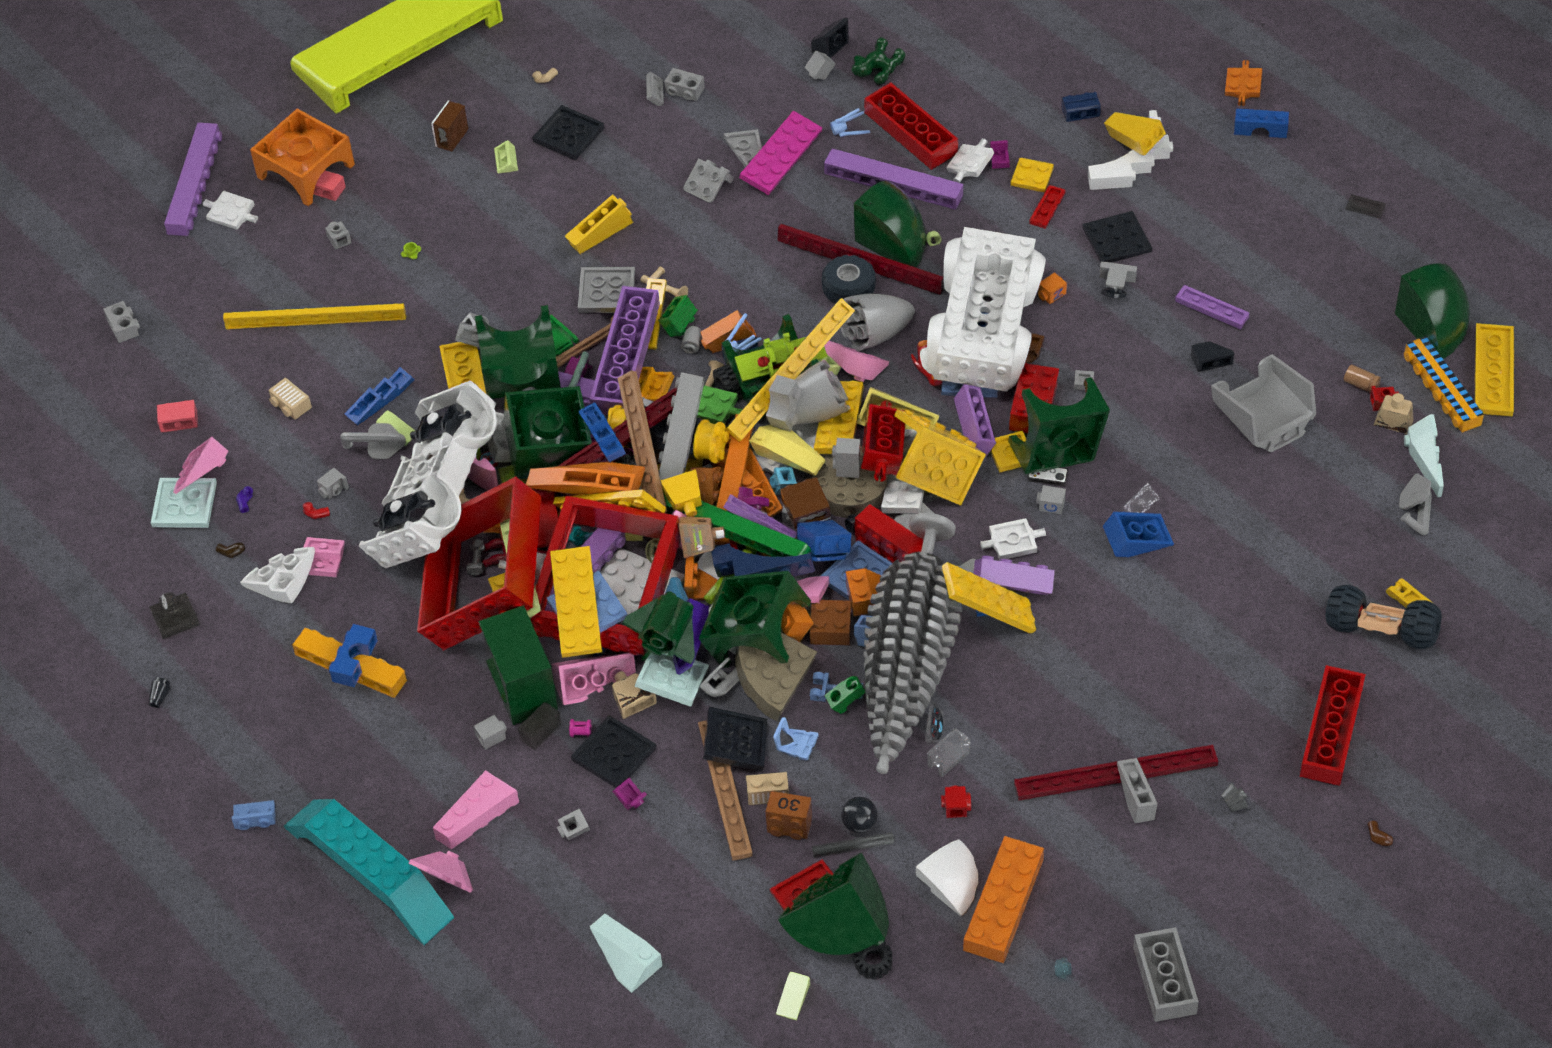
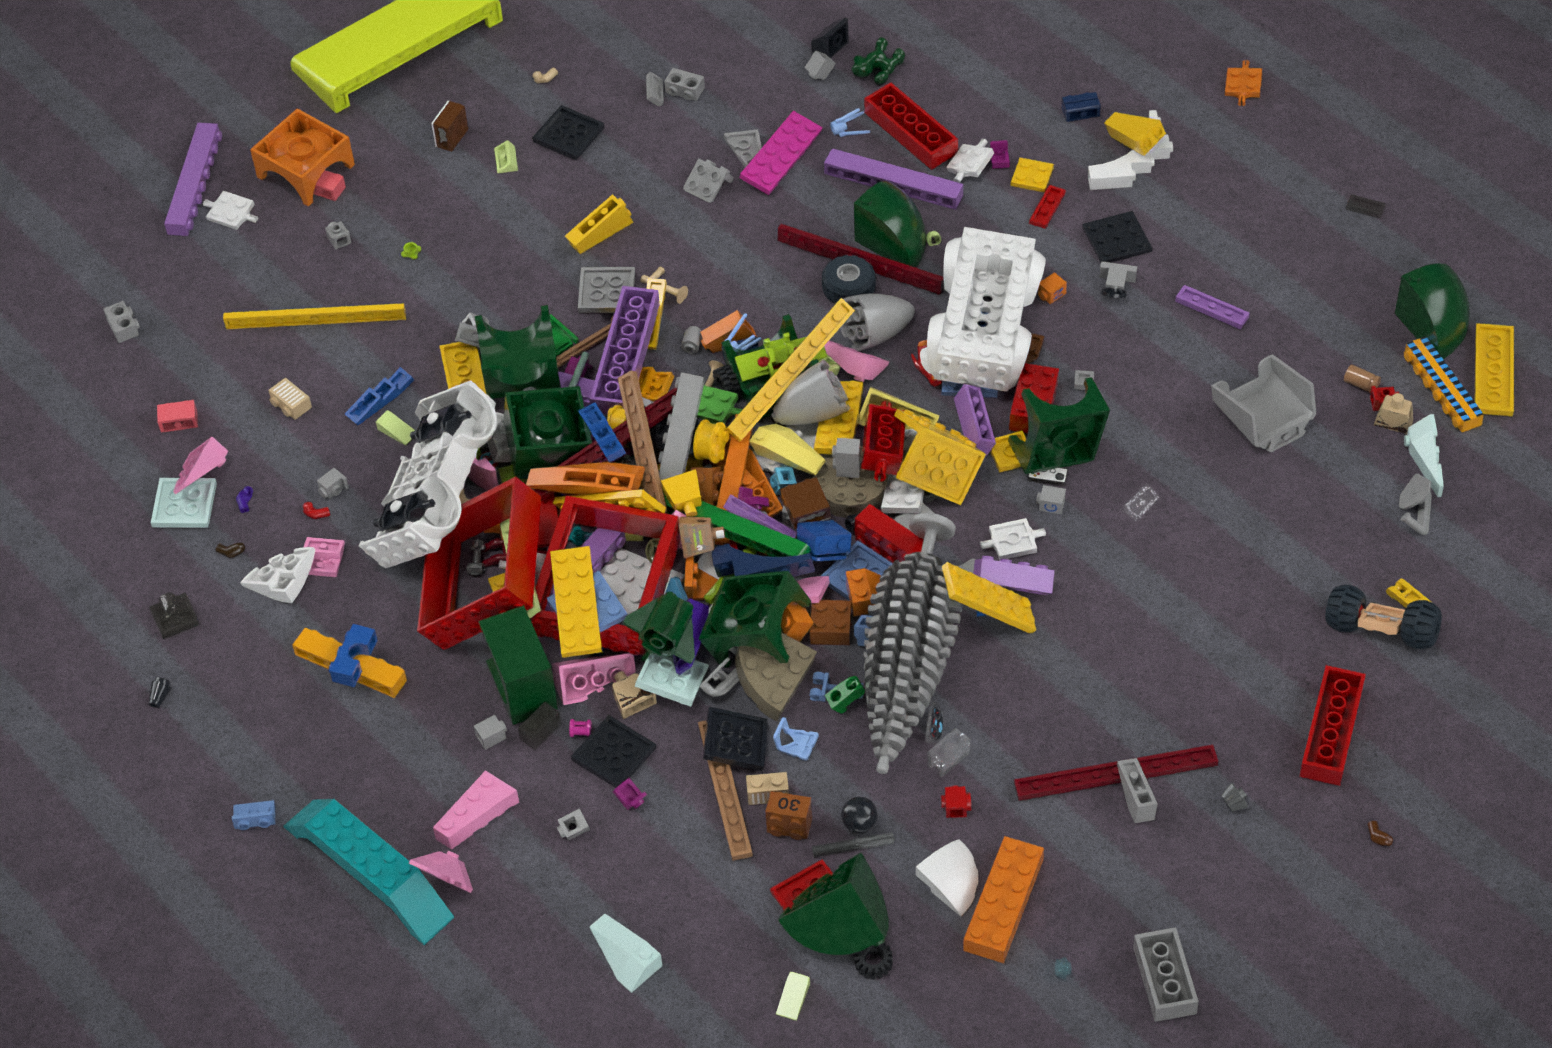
(381, 438): light grey piece -> none
(678, 316): green brick -> none
(783, 403): light grey brick -> none
(1136, 533): blue slope -> none
(1211, 356): black slope -> none
(1274, 121): blue arch -> none

